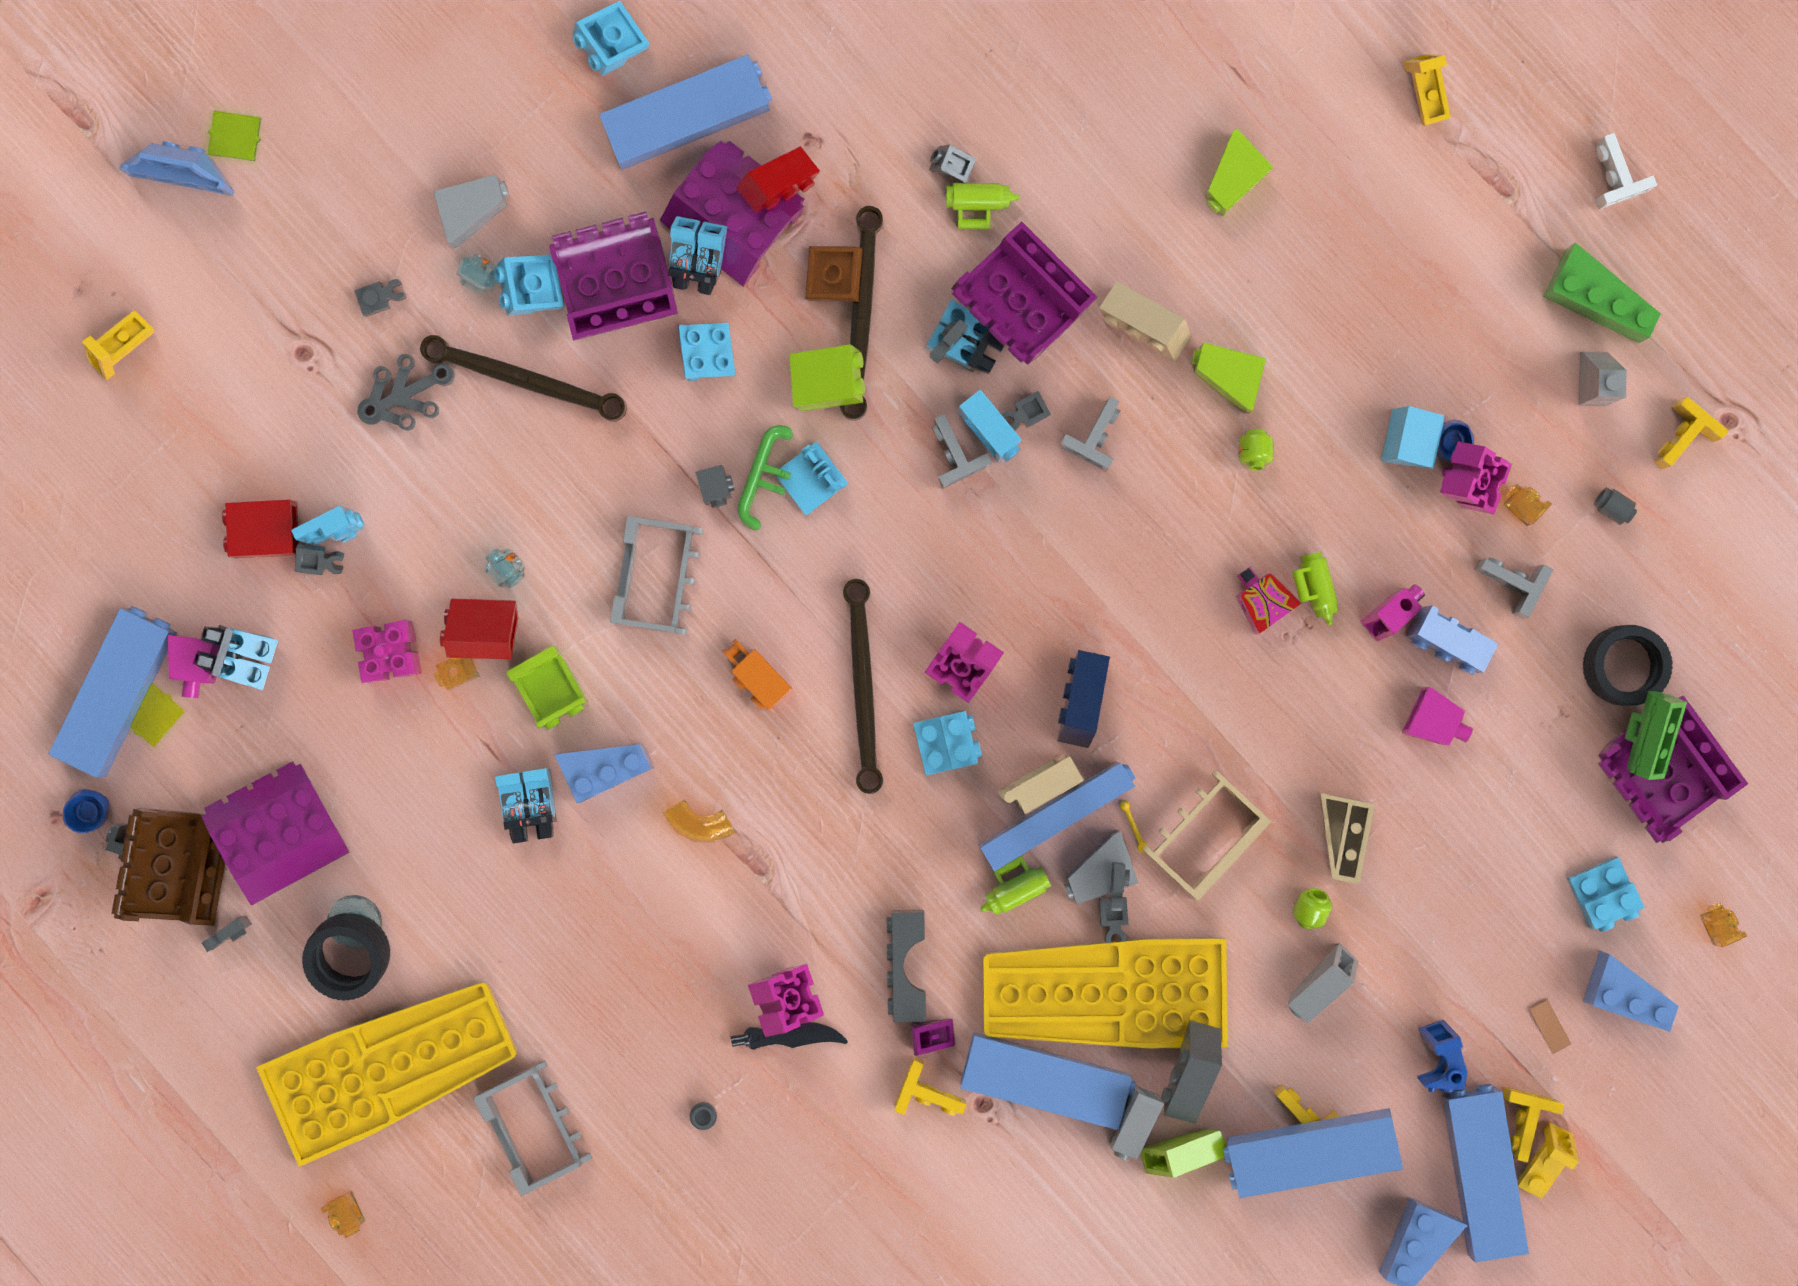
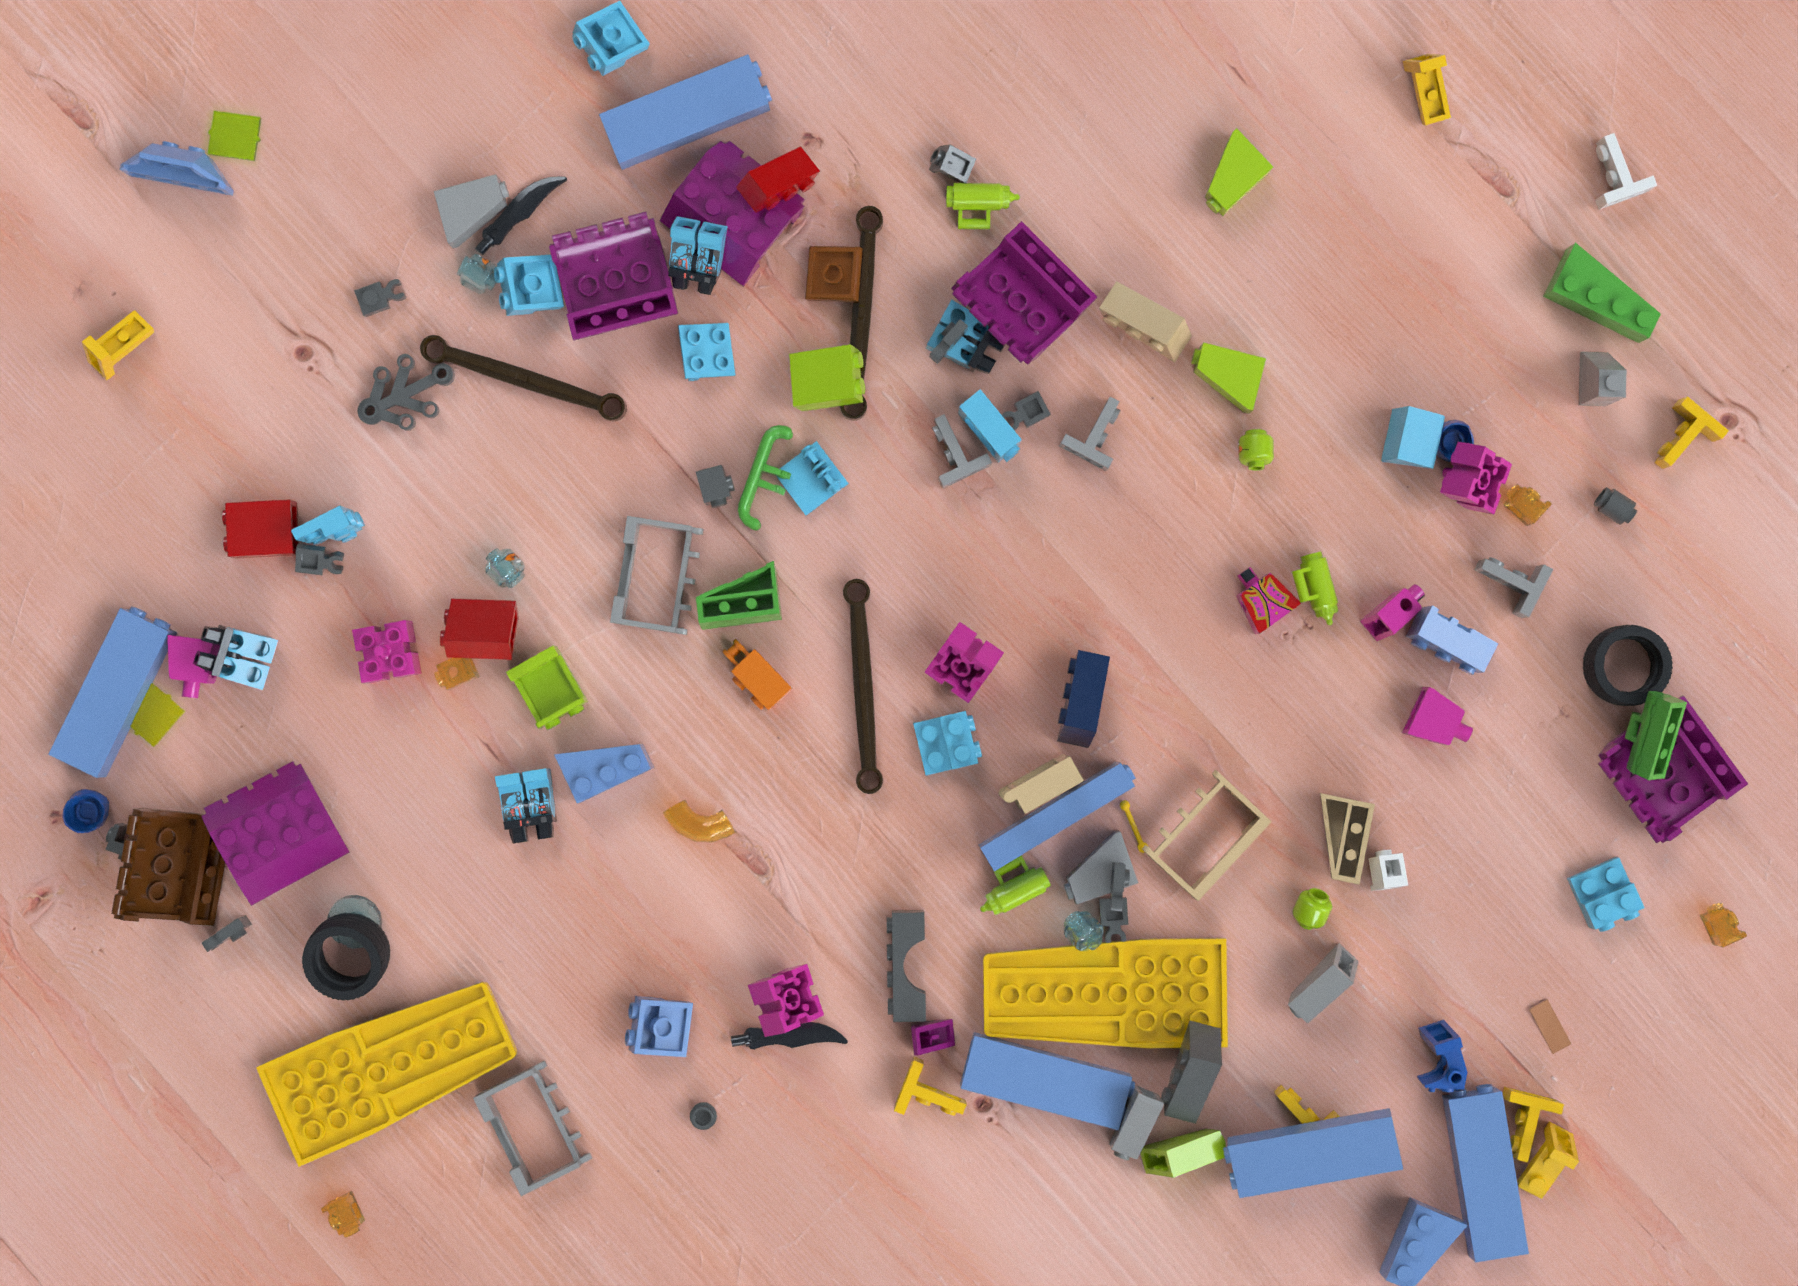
(518, 210): none -> black sword
(659, 1026): none -> medium blue plate
(742, 601): none -> bright green wedge
(1083, 931): none -> clear light blue head
(1387, 870): none -> white brick
(1627, 994): medium blue wedge -> none

